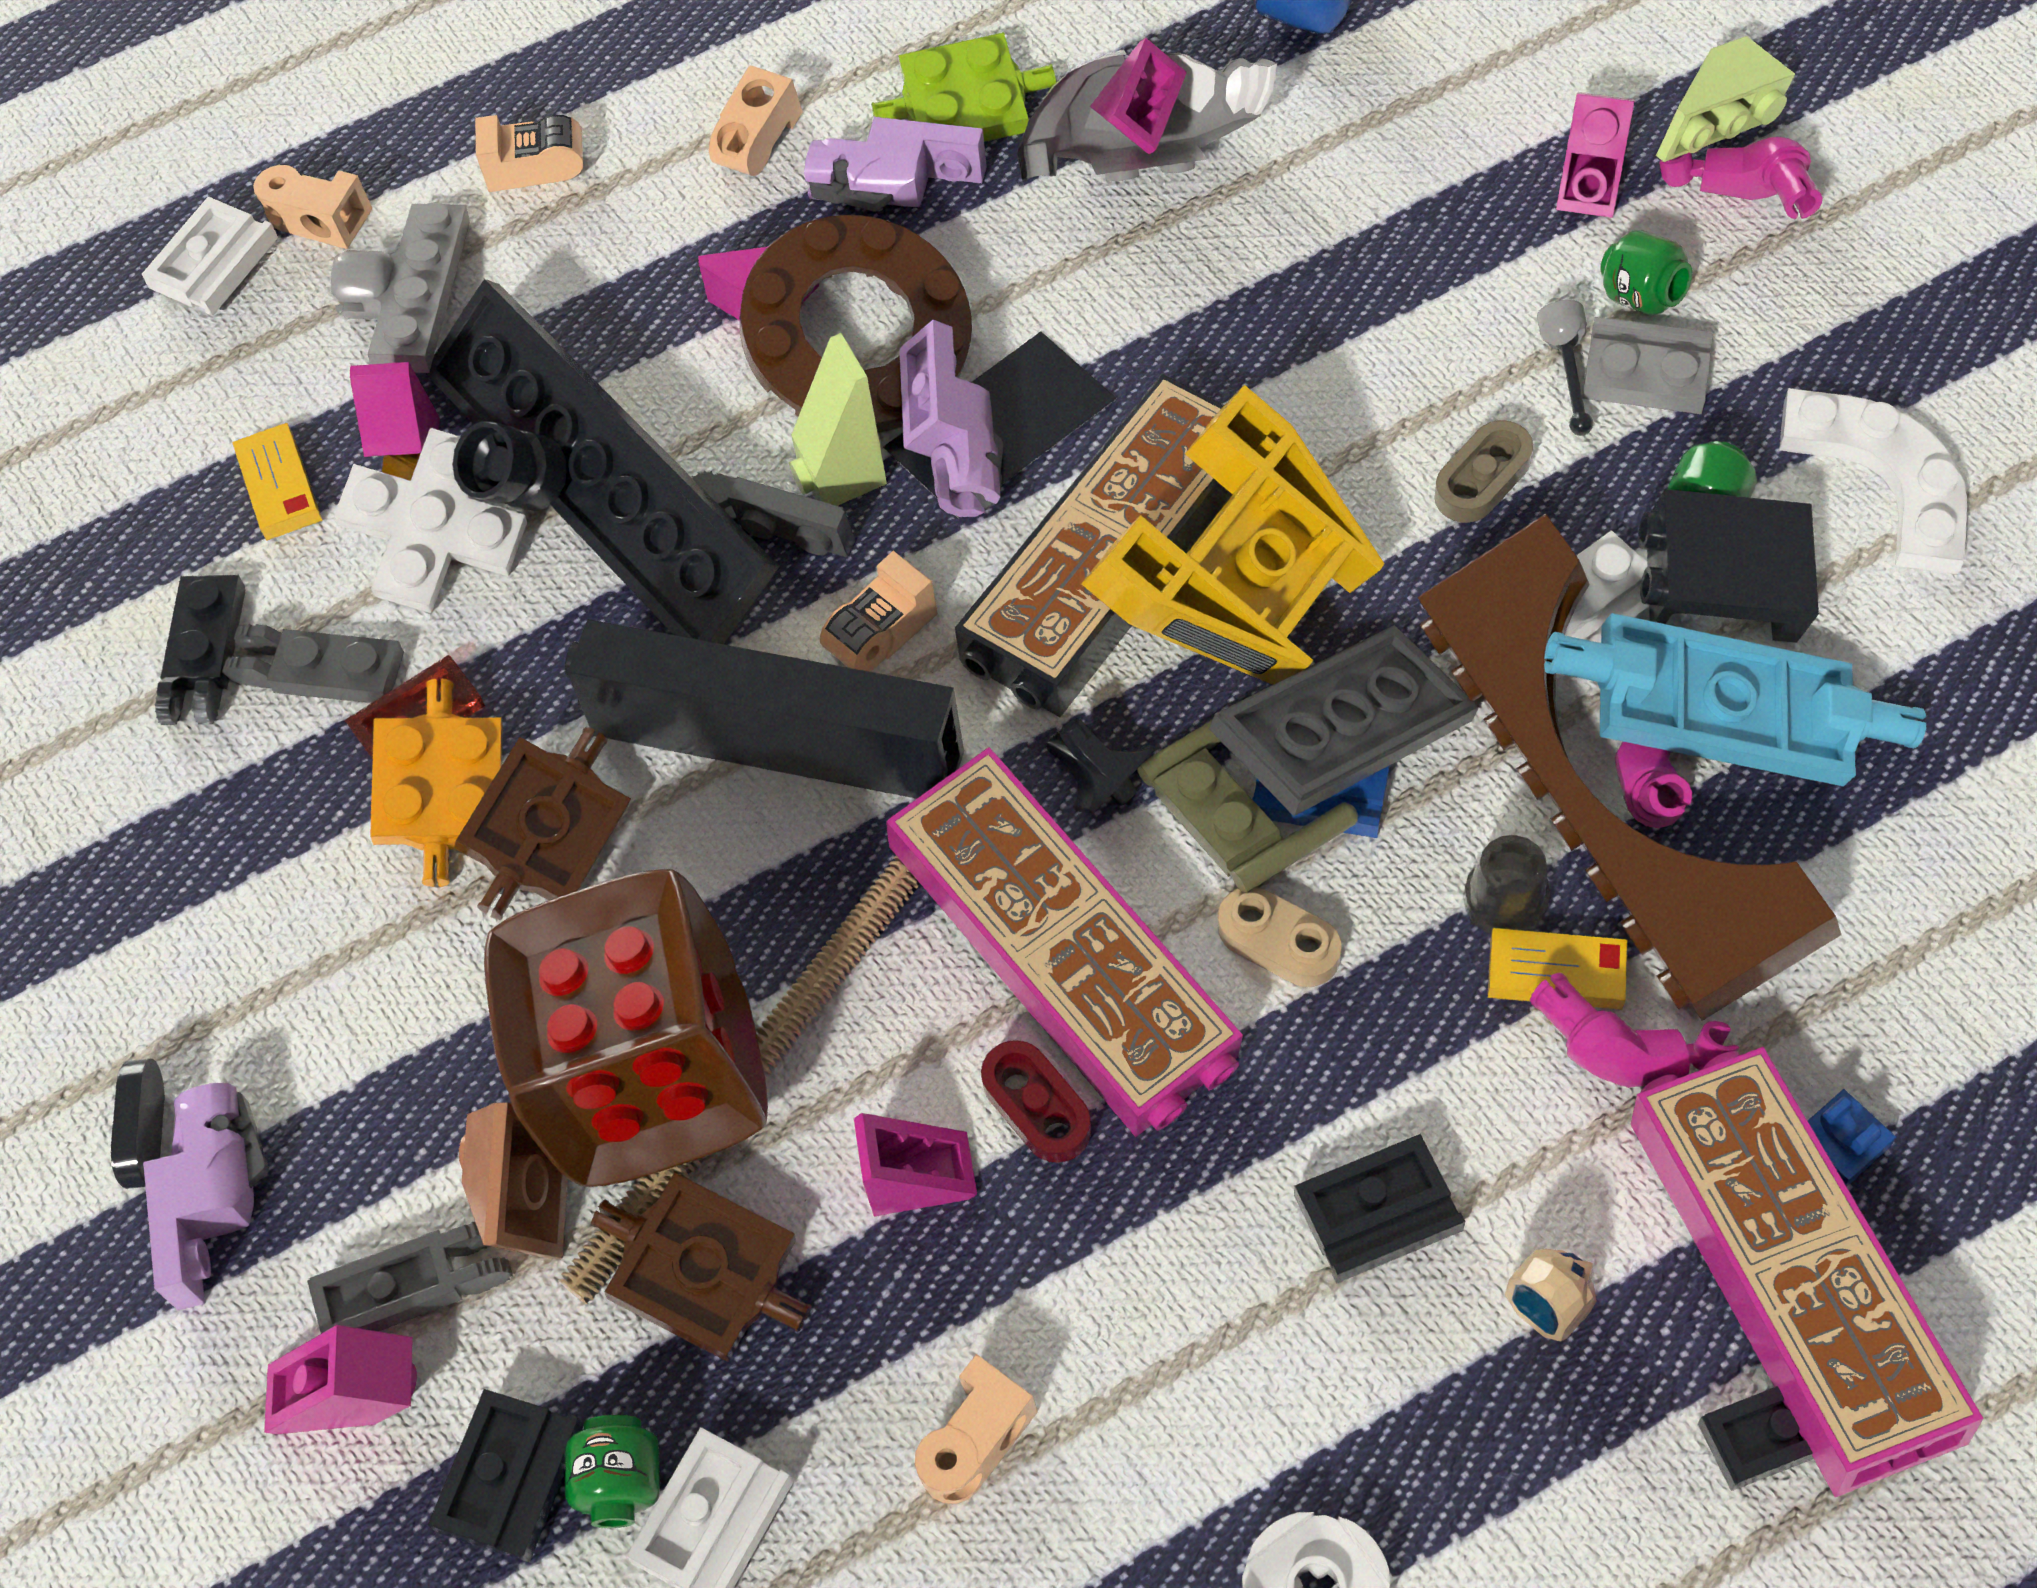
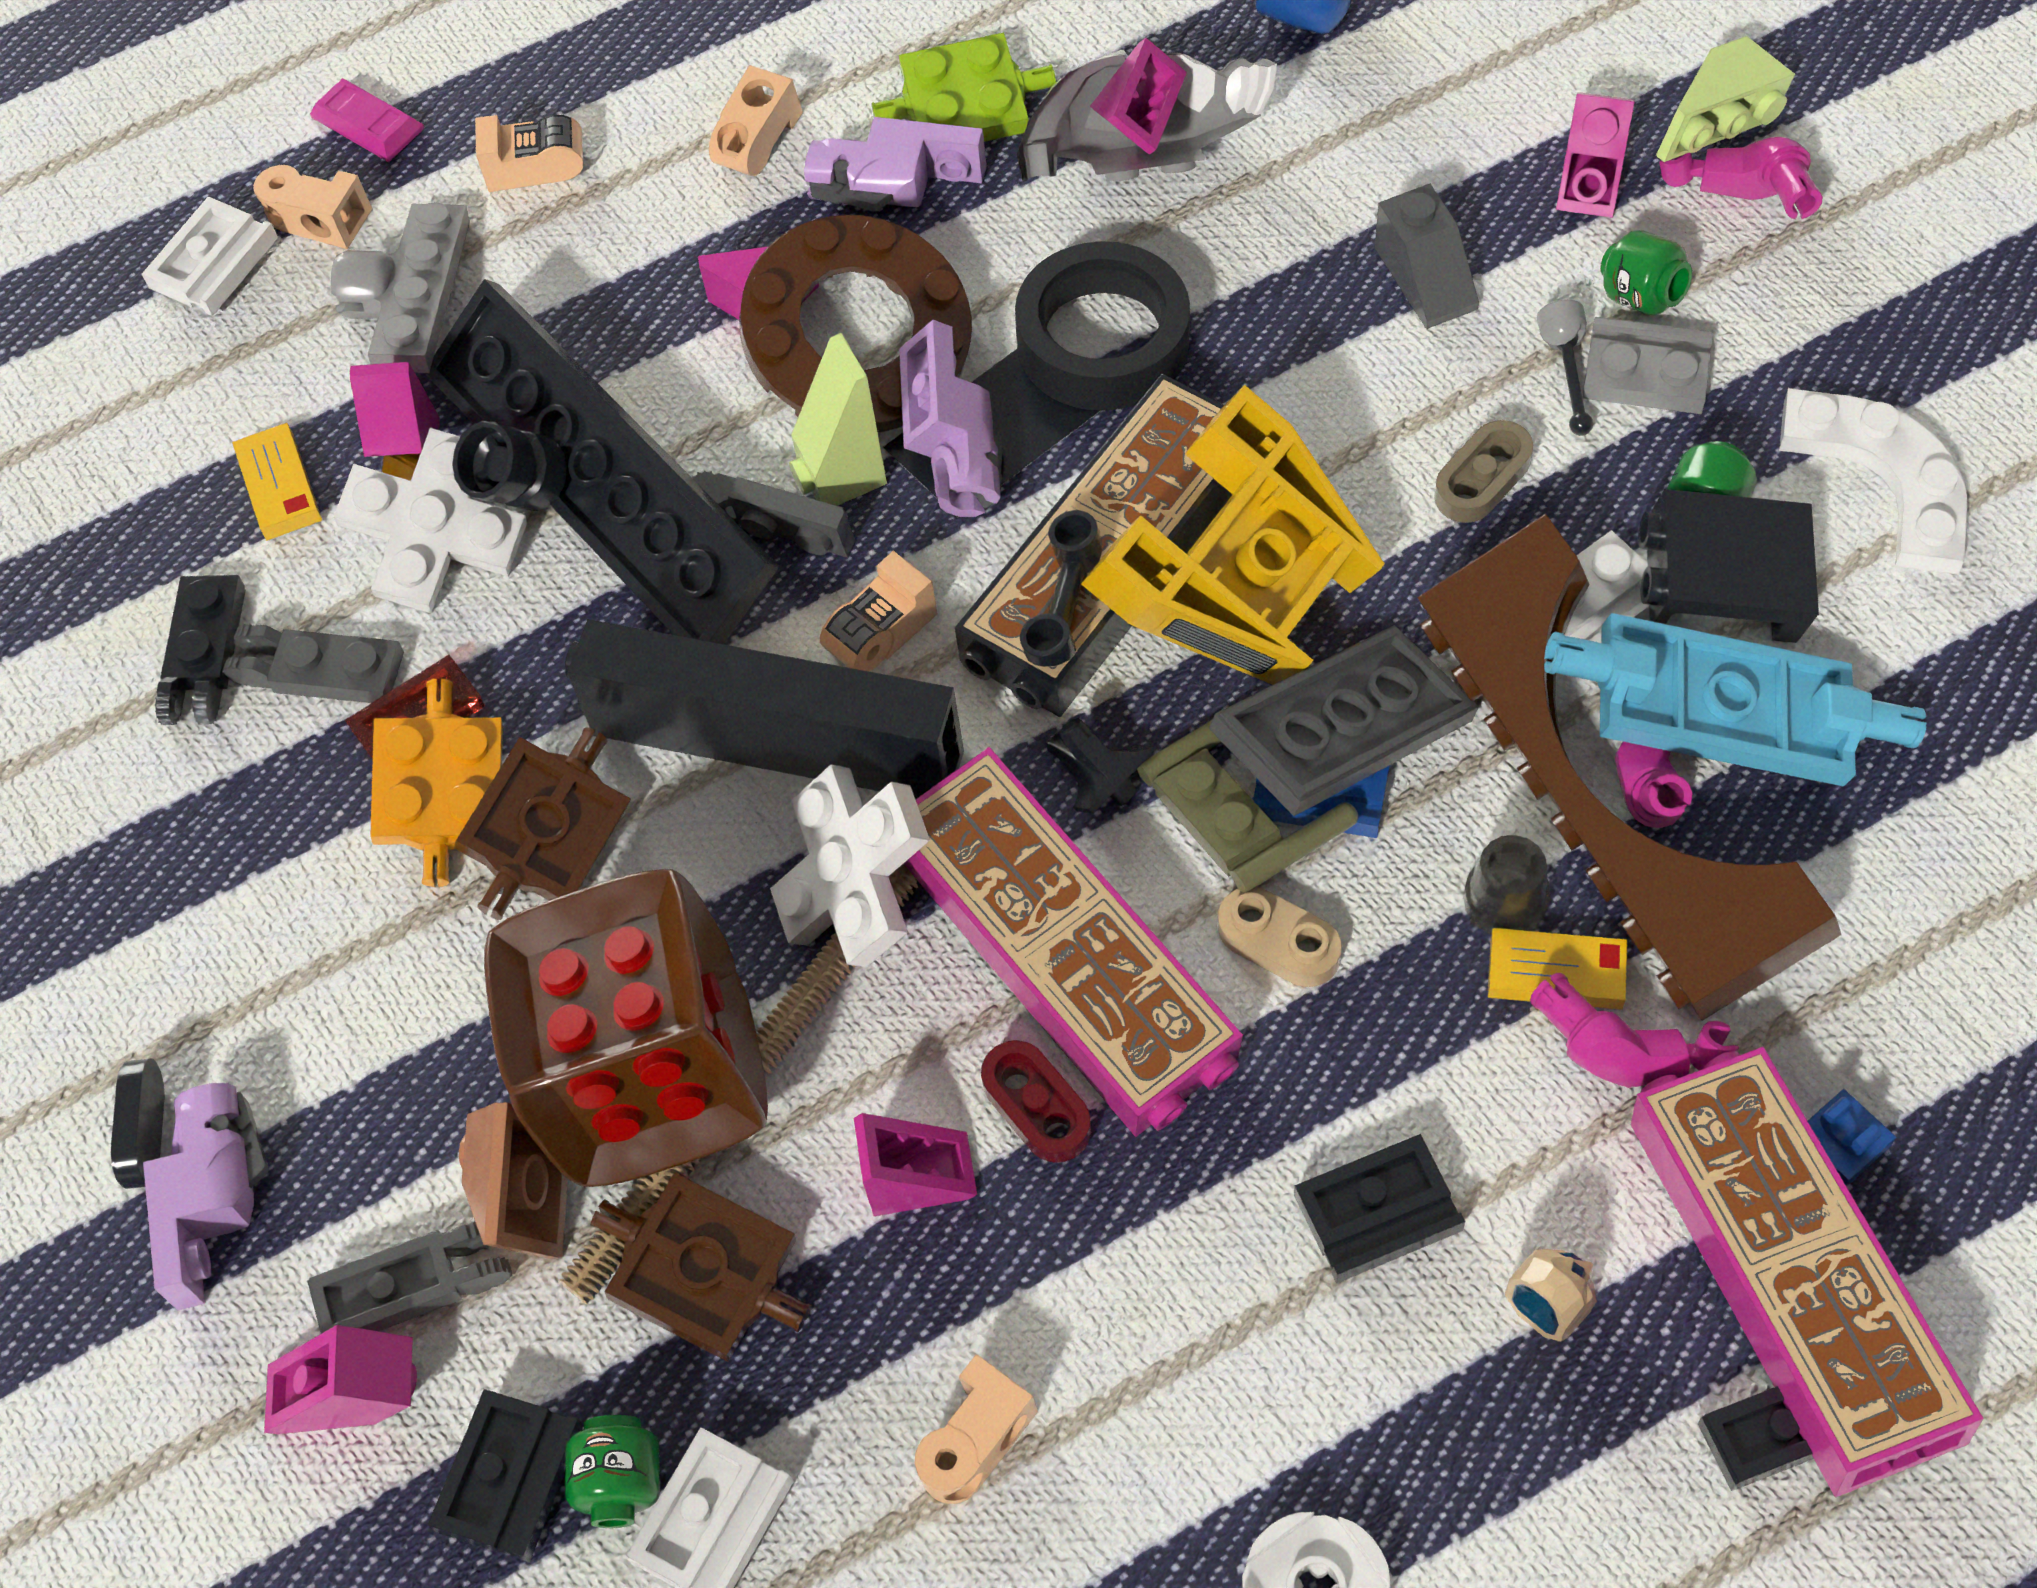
(366, 120): none -> dark pink tile
(849, 865): none -> white plate
(1077, 549): none -> black bar
(1094, 270): none -> black tyre
(1425, 255): none -> dark grey slope

